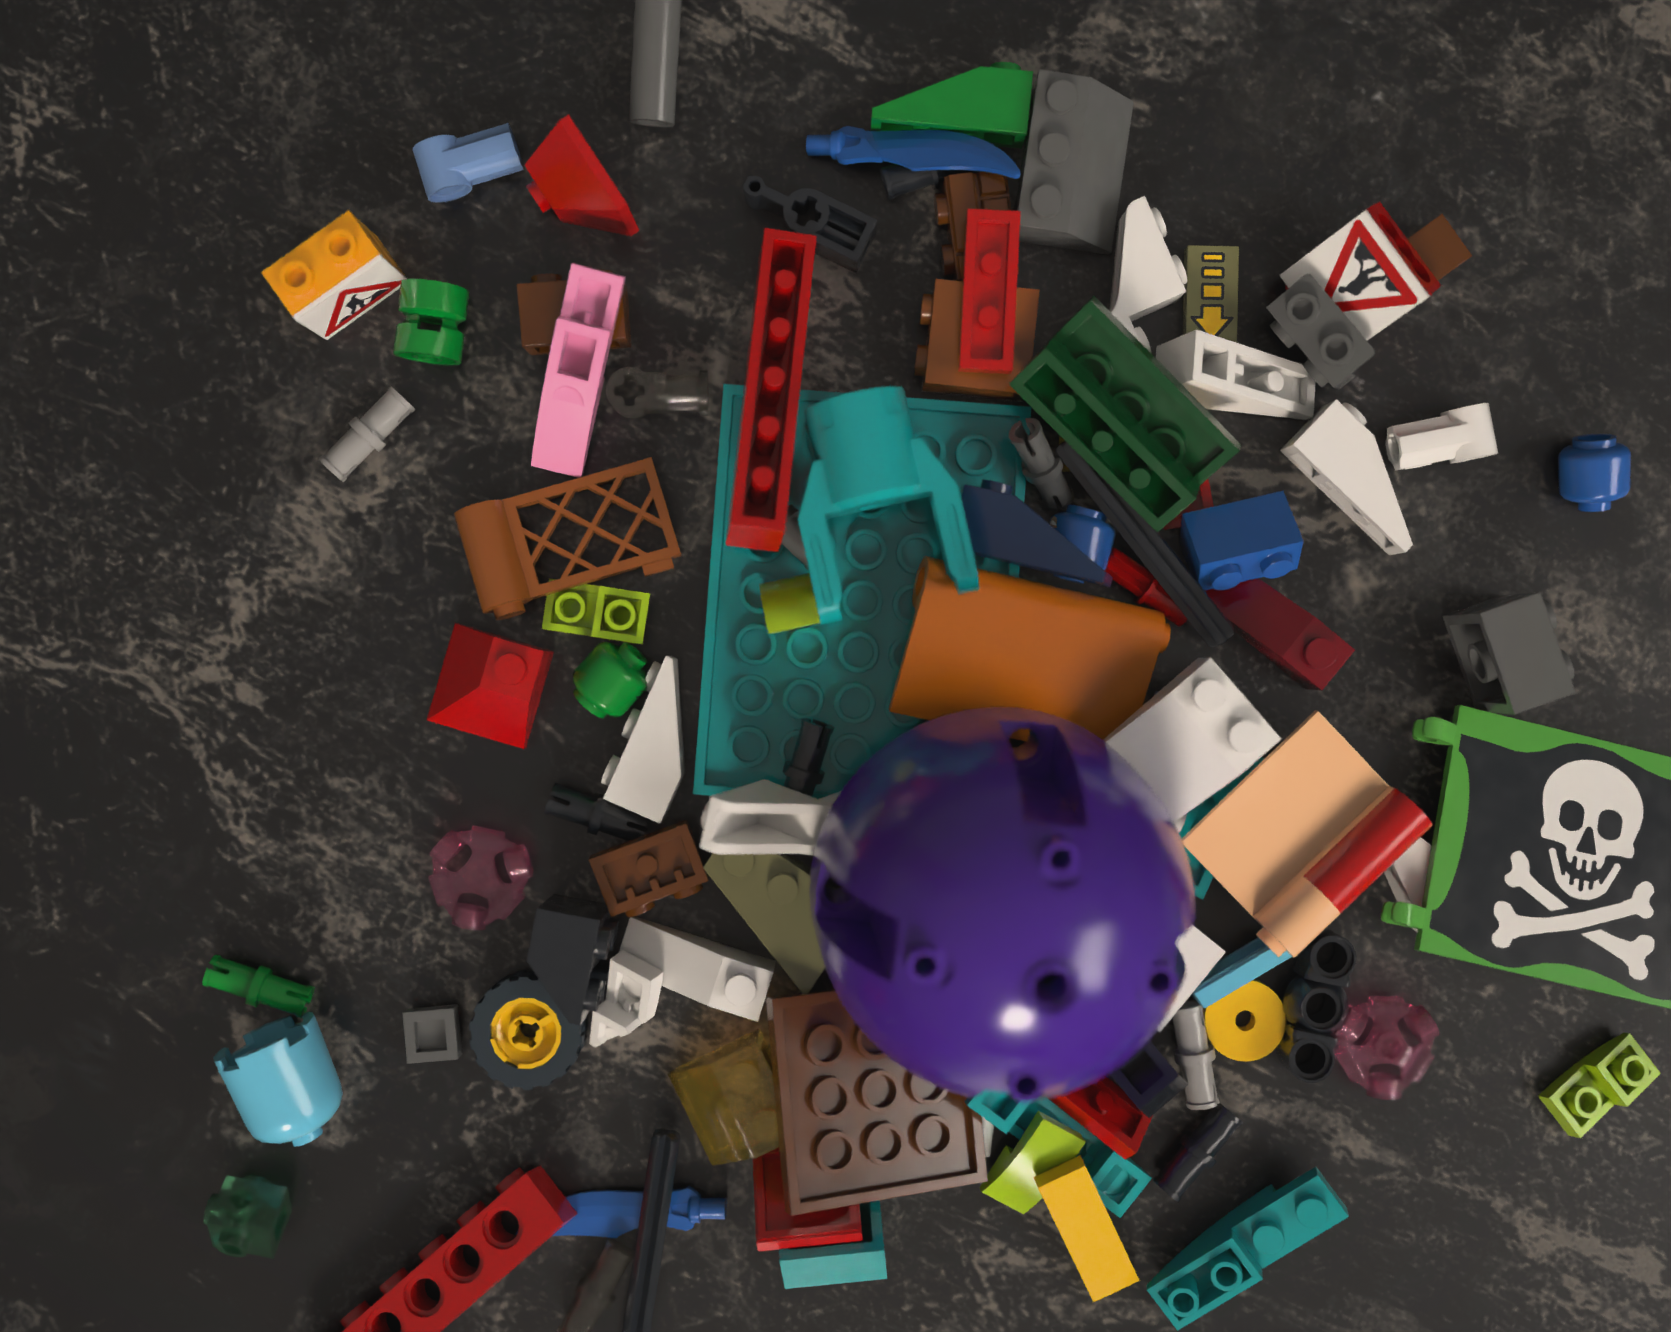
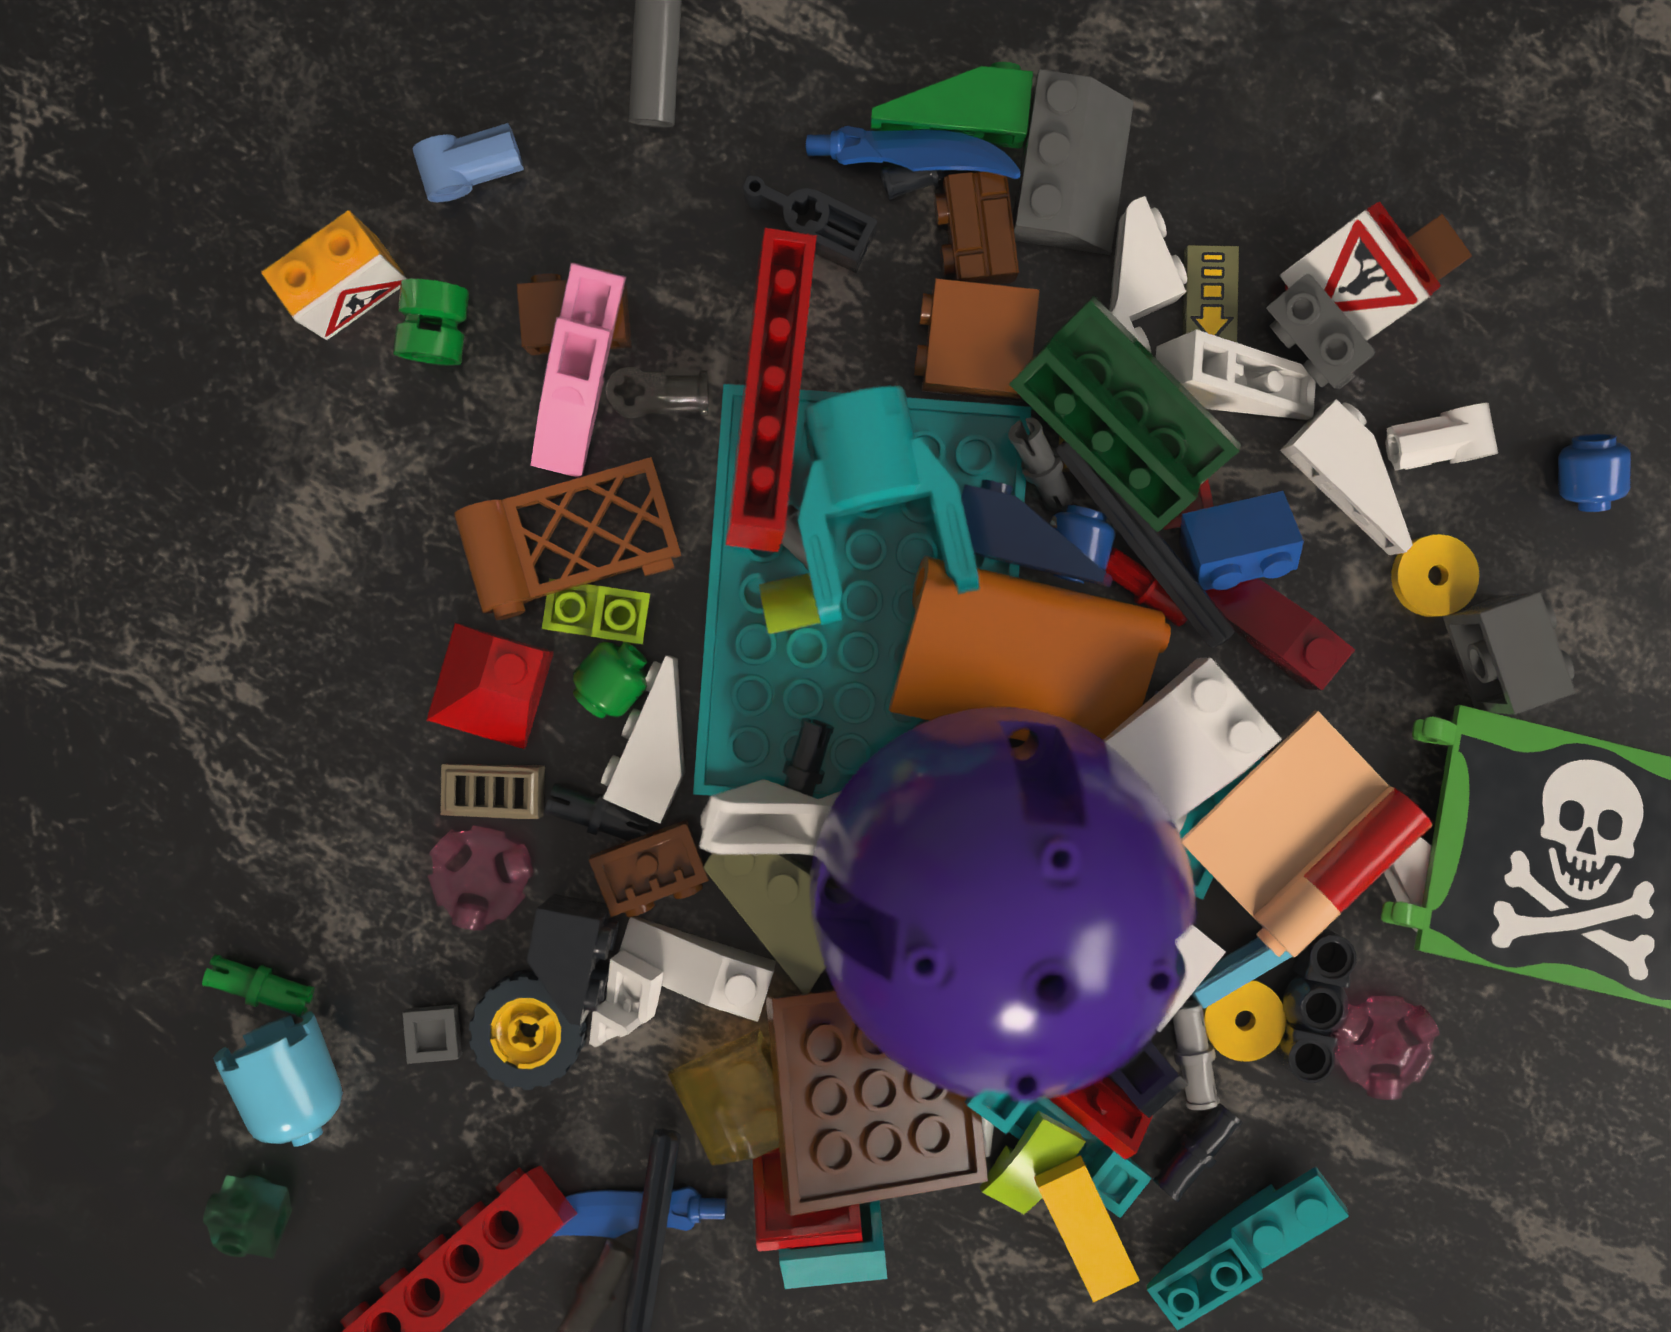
(366, 434): light grey pin -> none
(533, 791): none -> dark tan slope
(576, 184): red slope -> none
(989, 291): red plate -> none
(1458, 573): none -> yellow piece
(1597, 1082): lime slope -> none

